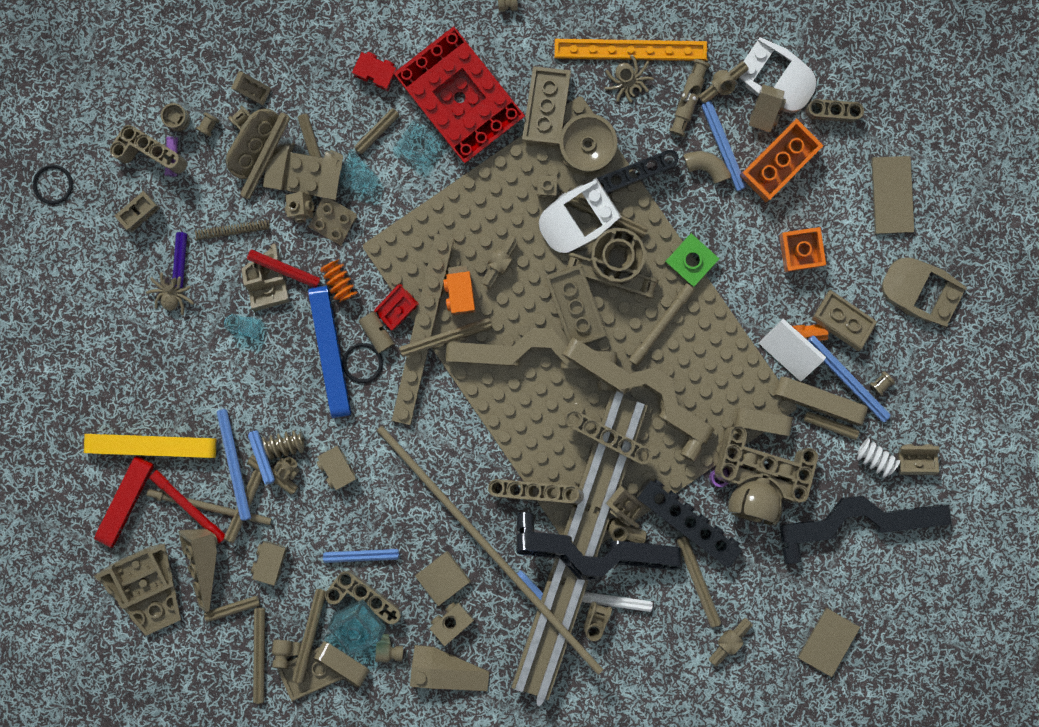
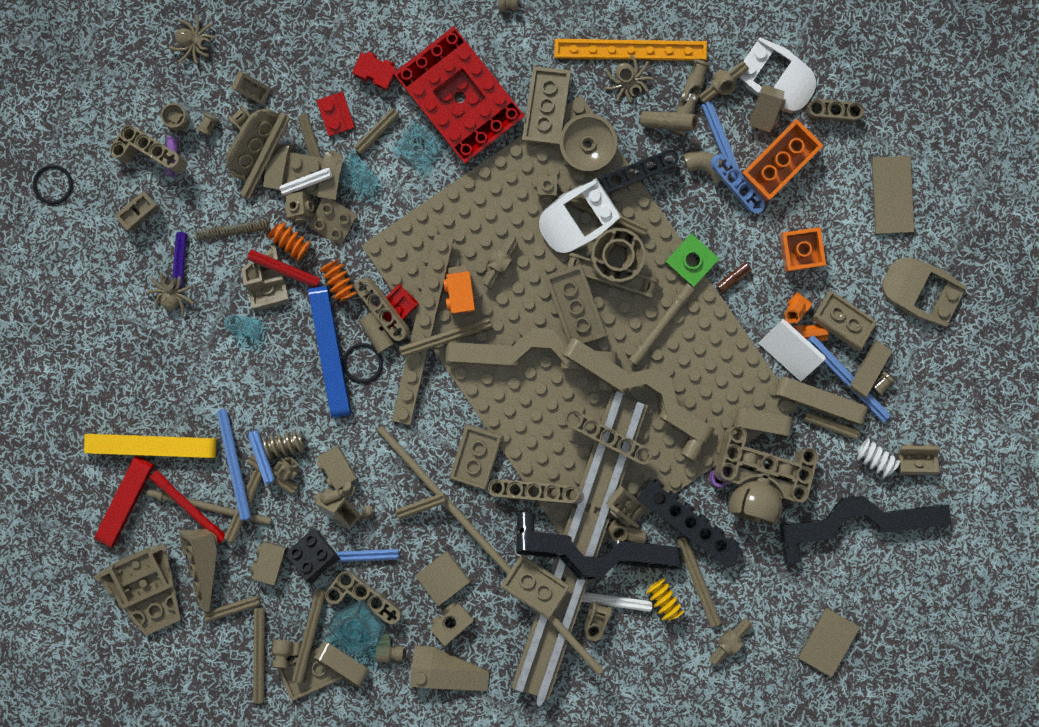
(192, 40): none -> dark tan animal
(289, 241): none -> orange piece
(306, 181): none -> white axle
(312, 555): none -> black brick
(335, 114): none -> red plate
(339, 509): none -> dark tan torso
(382, 308): none -> dark tan beam
(421, 505): none -> dark tan axle
(476, 456): none -> dark tan tile
(535, 587): none -> dark tan tile
(665, 600): none -> yellow piece
(669, 120): none -> dark tan axle
(734, 277): none -> reddish brown axle
(737, 184): none -> medium blue beam
(796, 308): none -> orange piece
(870, 369): none -> dark tan tile

